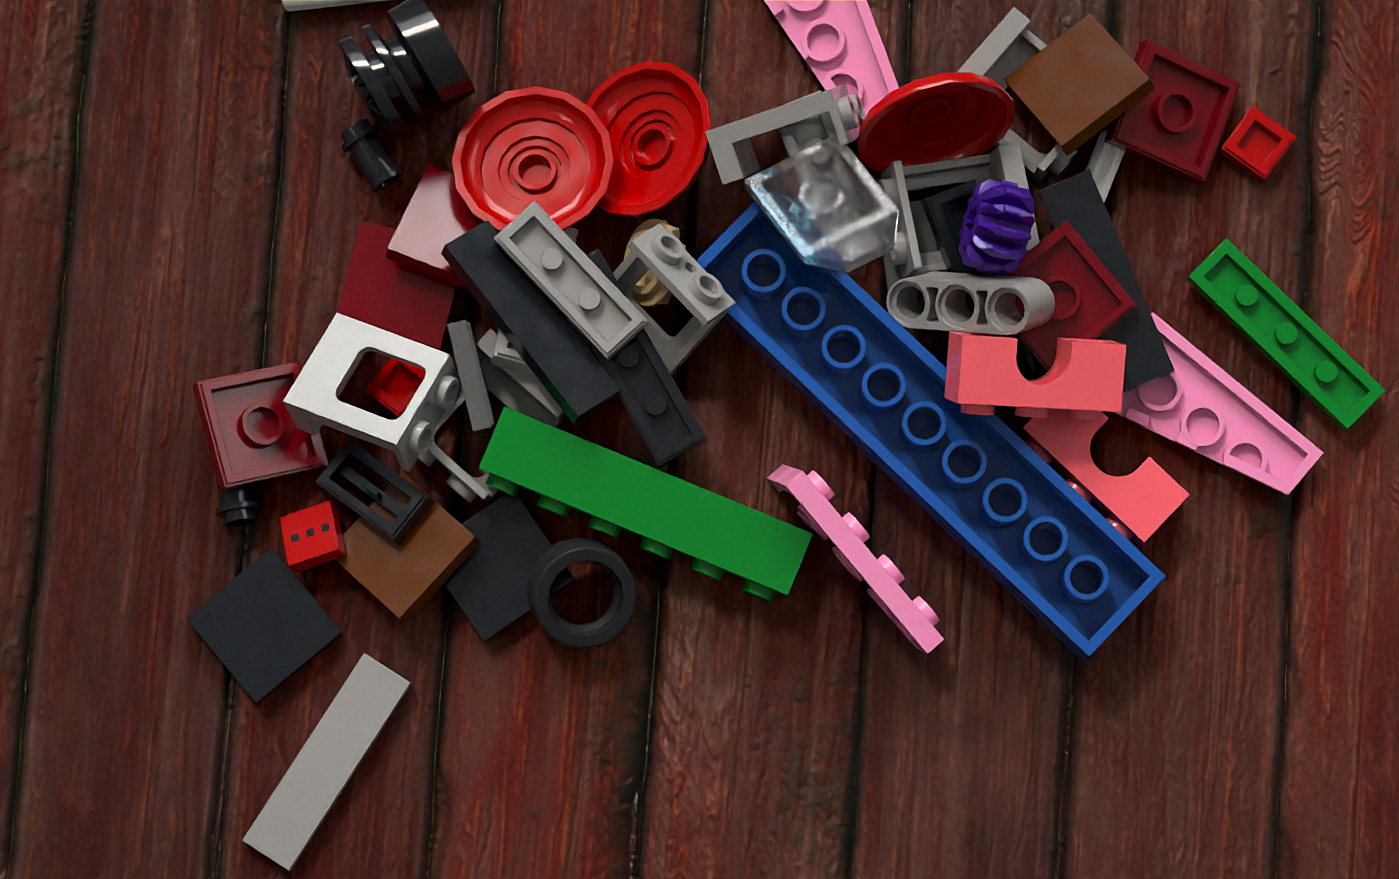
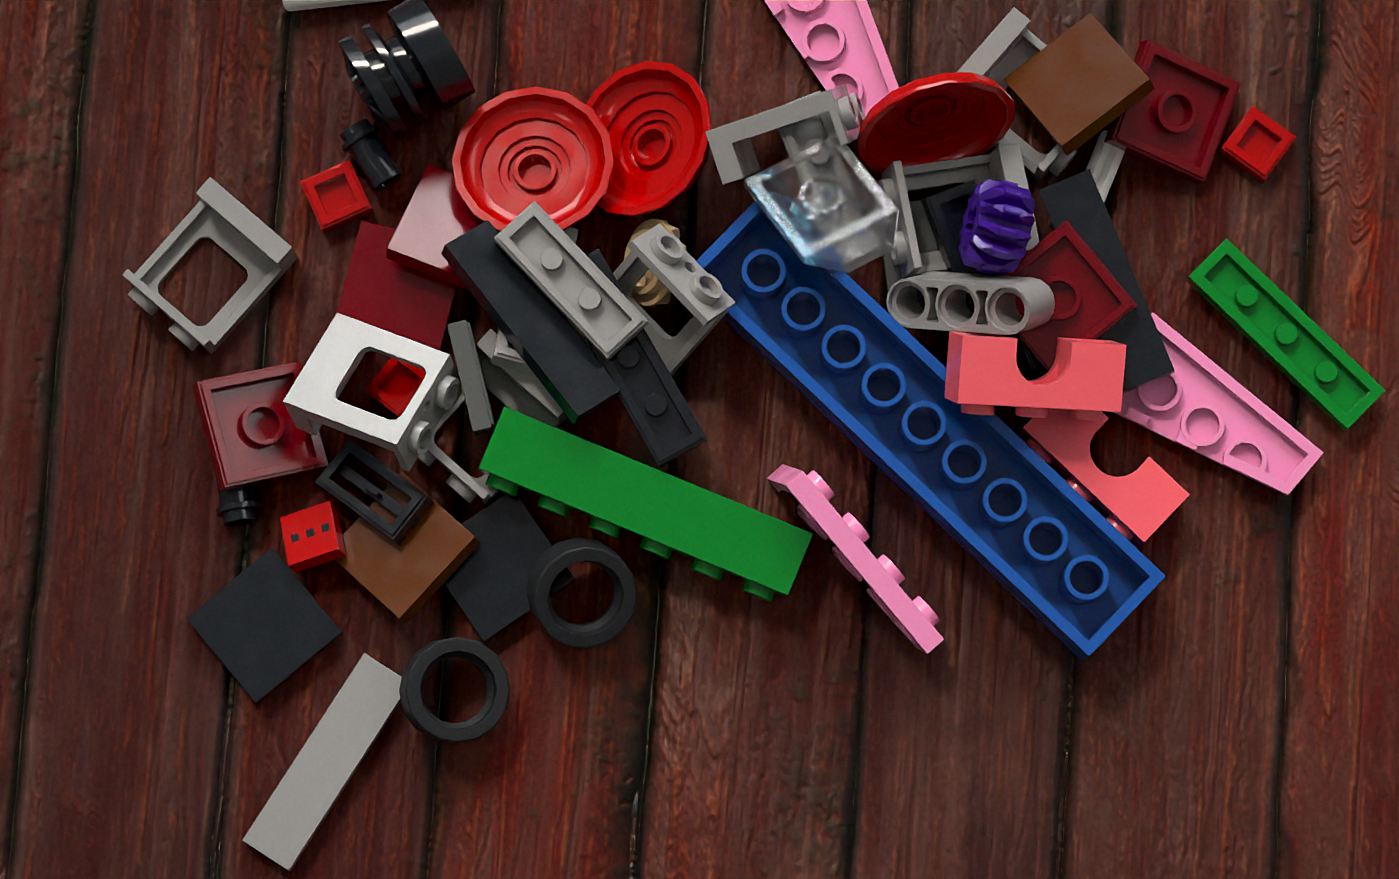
(236, 232): none -> light grey window
(336, 196): none -> red tile
(495, 680): none -> black tyre

